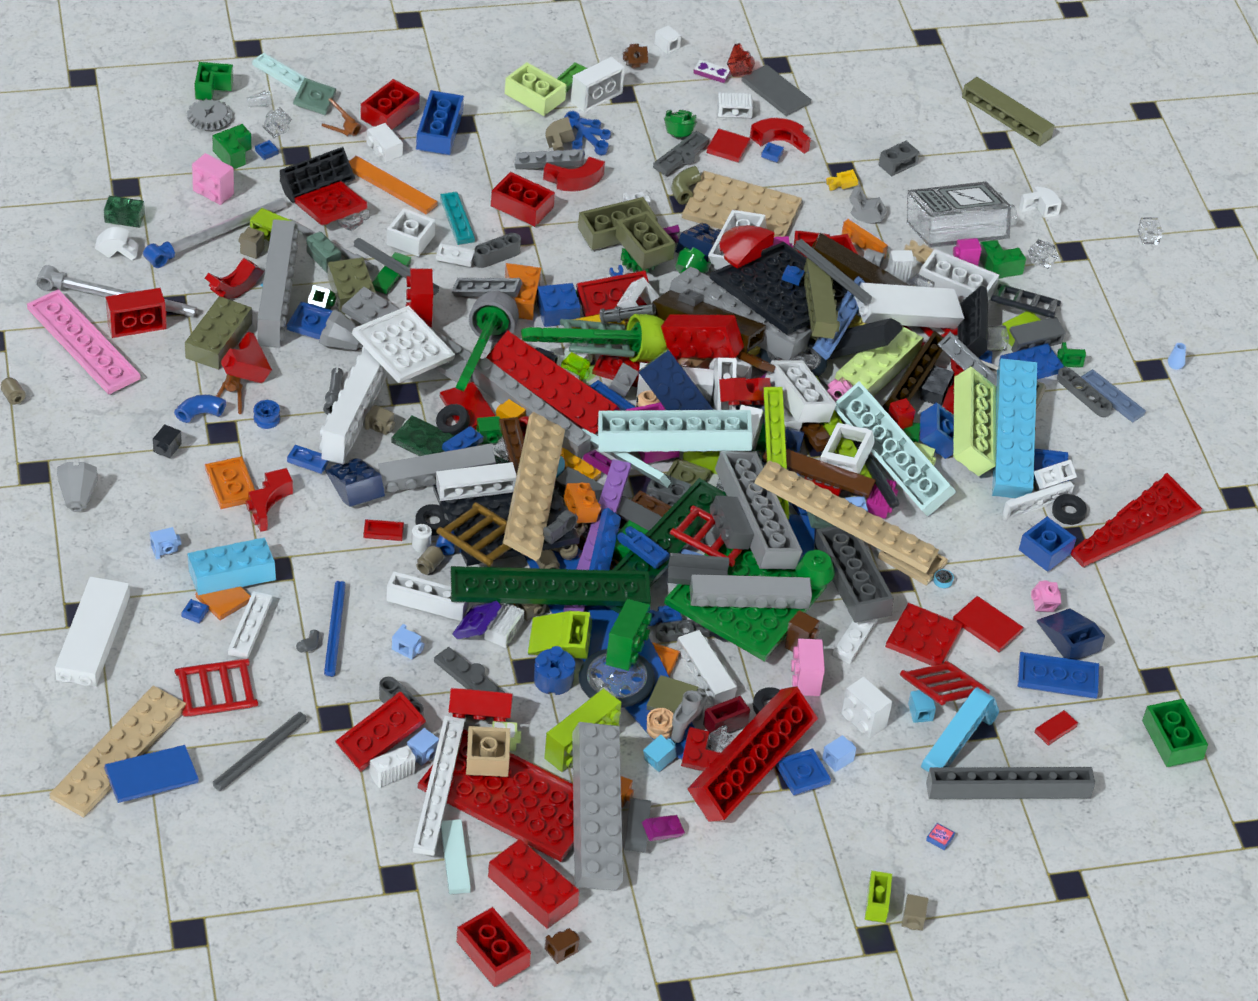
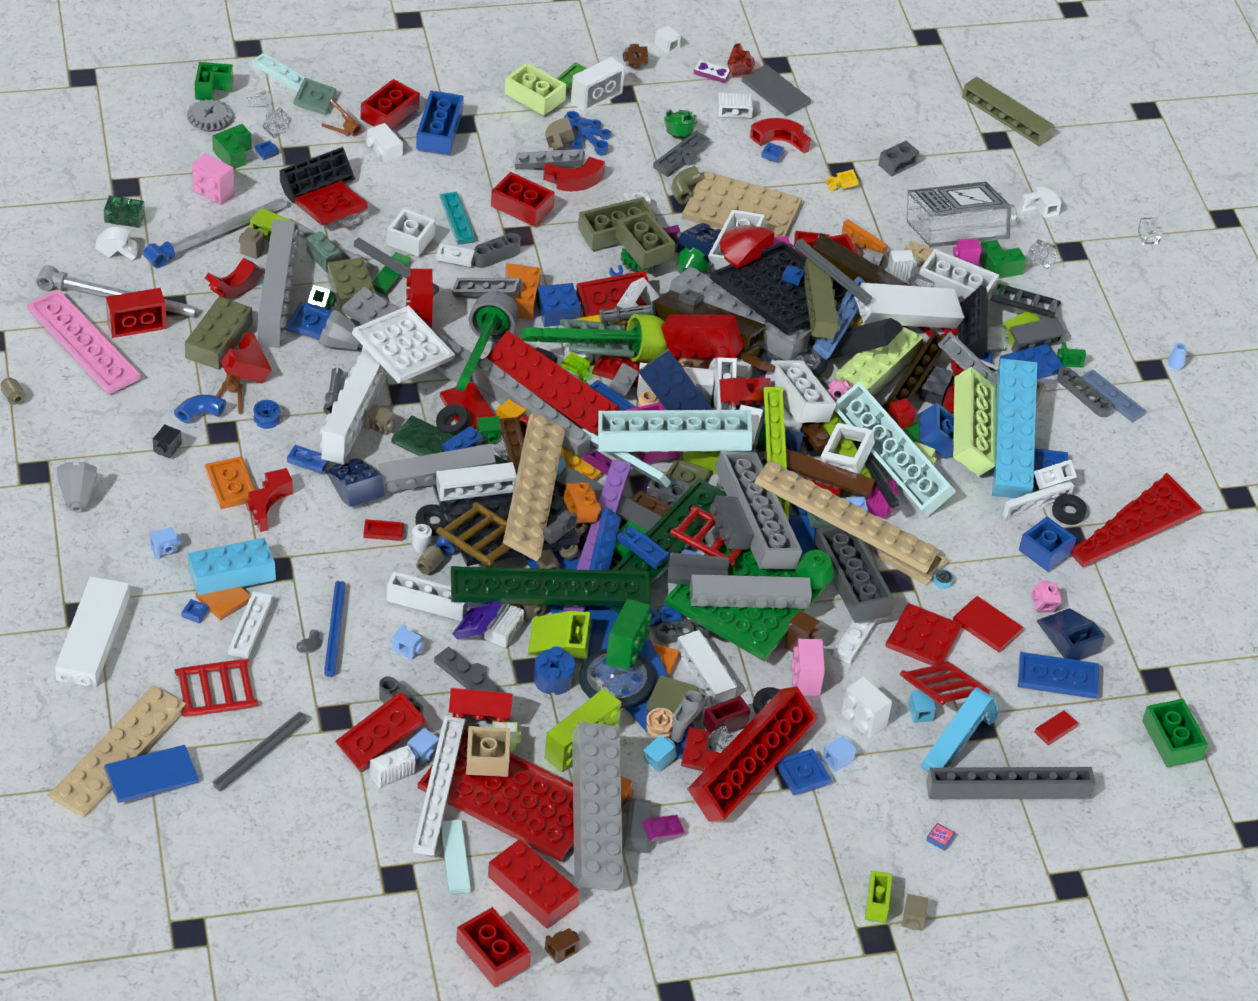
(392, 185): orange tile -> none
(728, 145): red tile -> none
(866, 209): light grey brick -> none

